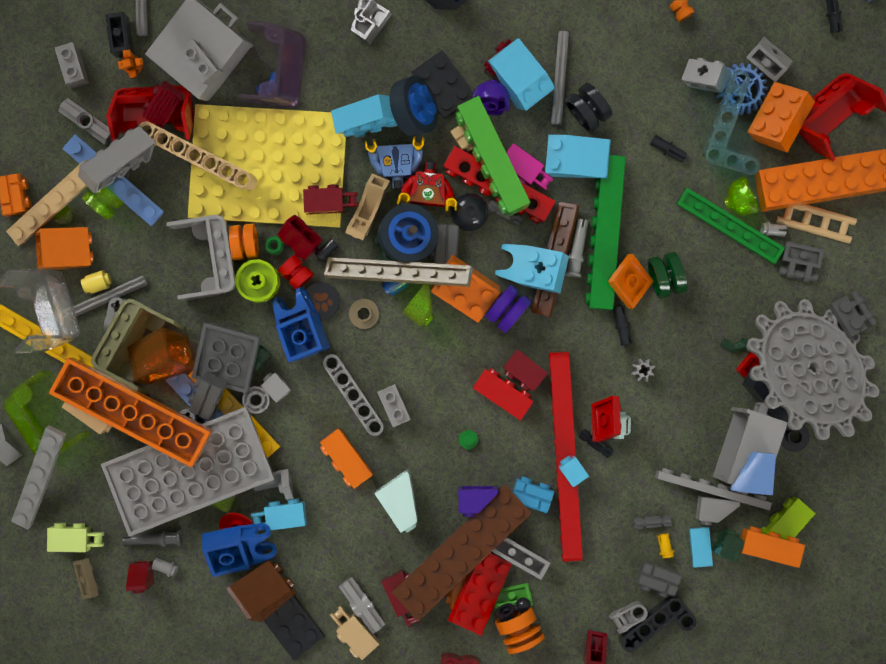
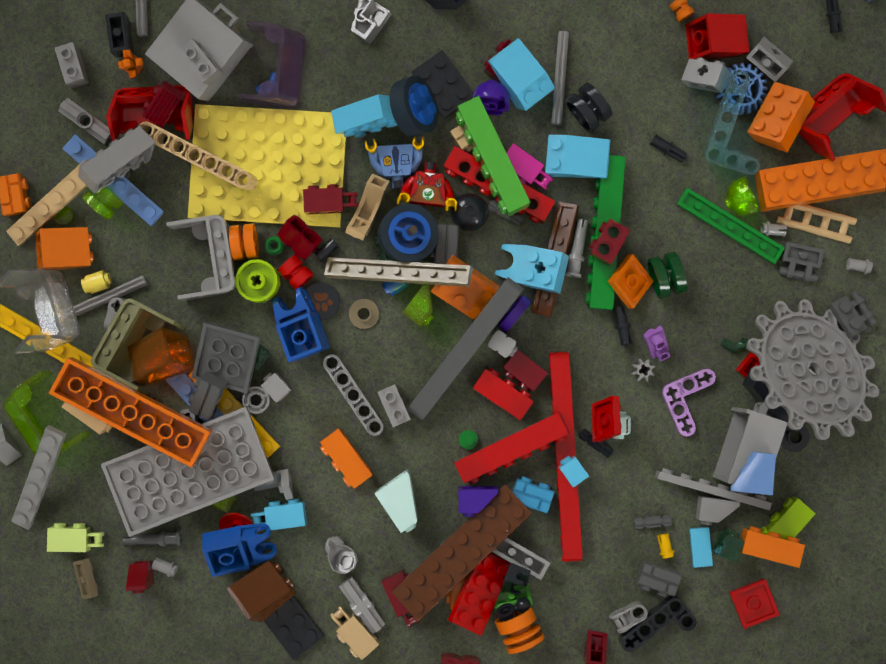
(340, 556): none -> light grey hair
(465, 348): none -> dark grey beam
(504, 345): none -> light grey brick
(512, 447): none -> red brick
(515, 576): none -> black hinge
(612, 244): none -> dark red brick
(657, 343): none -> medium lavender hips
(680, 392): none -> lavender beam
(717, 36): none -> red slope
(754, 603): none -> red plate
(859, 265): none -> light grey pin

